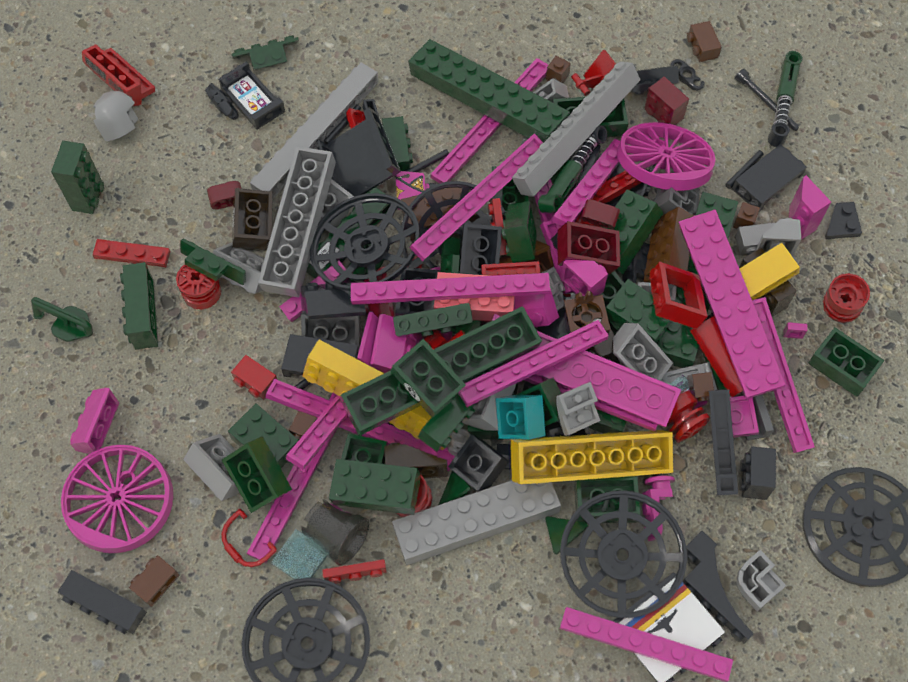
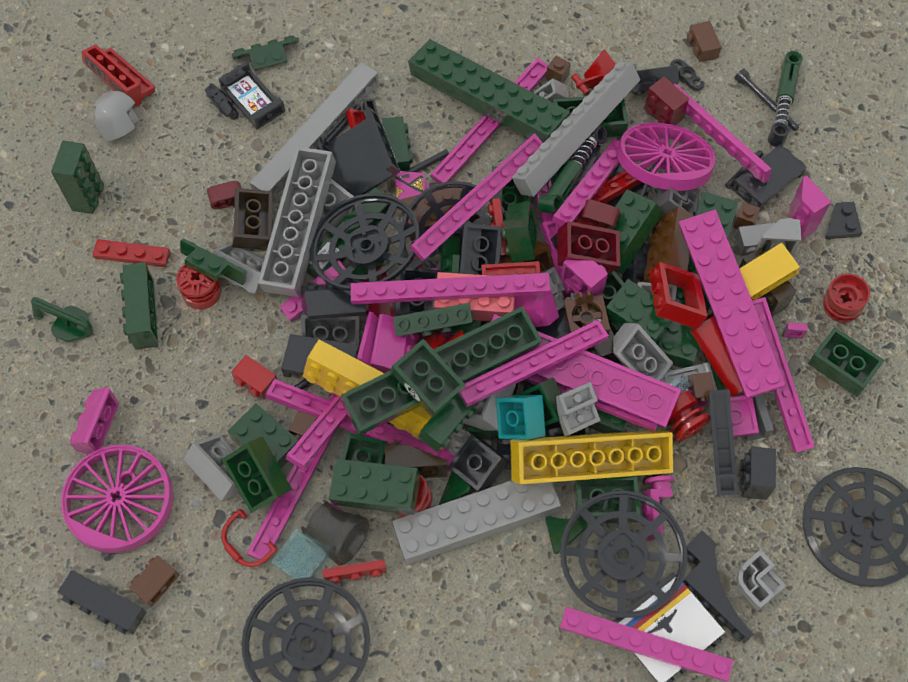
(727, 140): none -> dark pink plate

